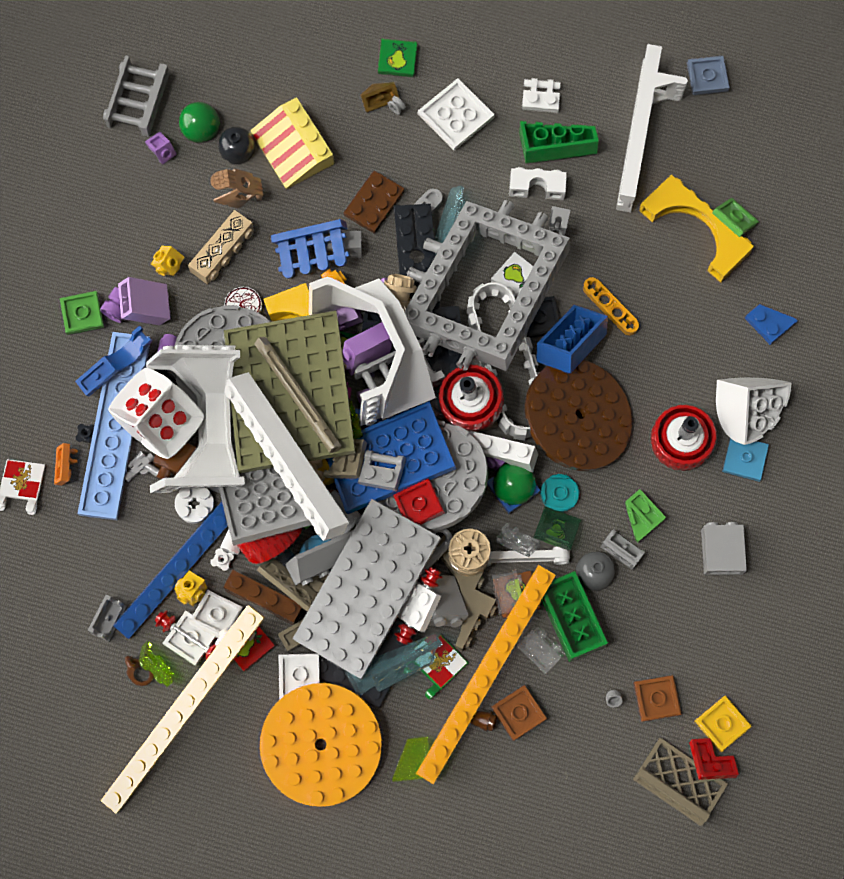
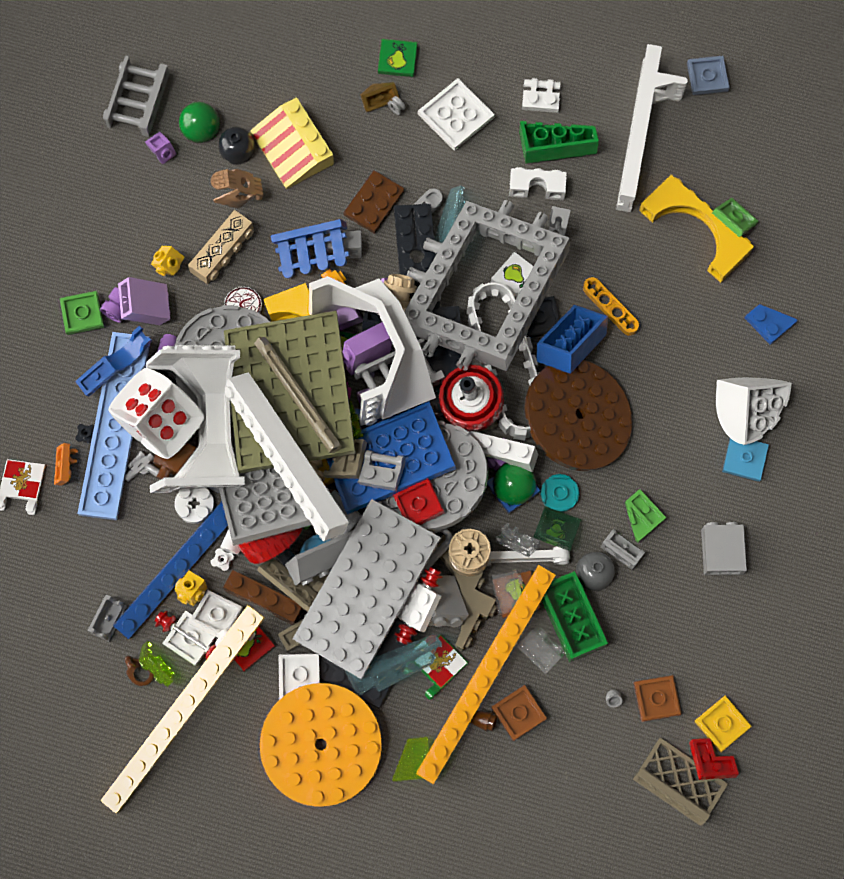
(683, 437): red wheel -> none

